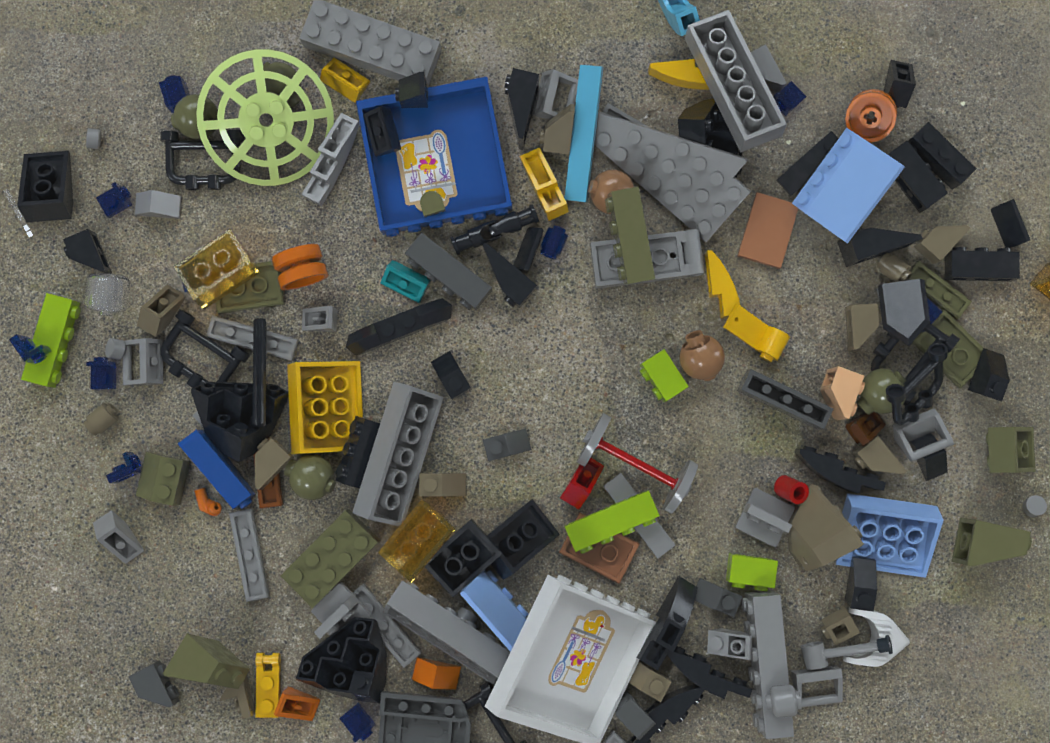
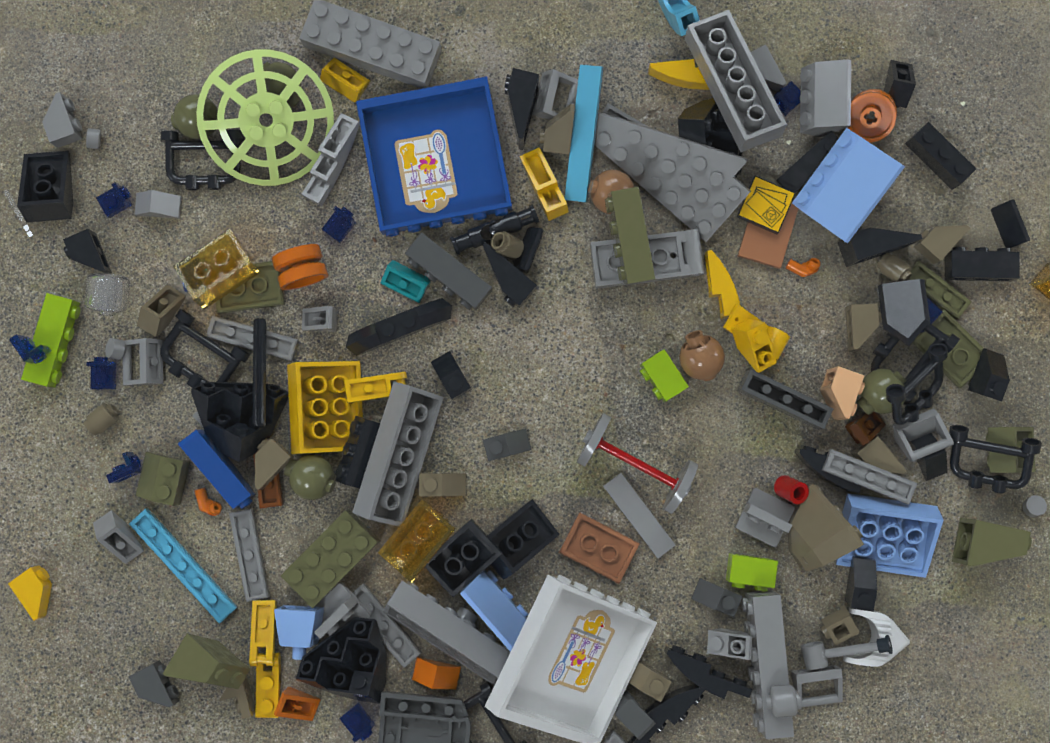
(33, 591): none -> yellow slope
(61, 123): none -> light grey slope
(173, 90): clear blue brick -> none
(183, 565): none -> medium azure tile
(263, 632): none -> yellow plate
(297, 627): none -> light blue torso
(339, 224): none -> clear blue bracket
(371, 387): none -> yellow plate
(382, 131): black slope -> none
(412, 91): black slope -> none
(431, 203): olive tile -> none
(507, 245): none -> dark tan brick
(553, 242): clear blue brick -> none
(582, 483): red slope -> none
(611, 521): lime brick -> none
(671, 623): black slope -> none
(754, 344): none -> yellow slope
(766, 205): none -> yellow tile
(804, 269): none -> orange arm
(825, 97): none -> light grey slope
(869, 476): none -> light grey tile
(917, 178): black brick -> none
(976, 478): none -> black bar

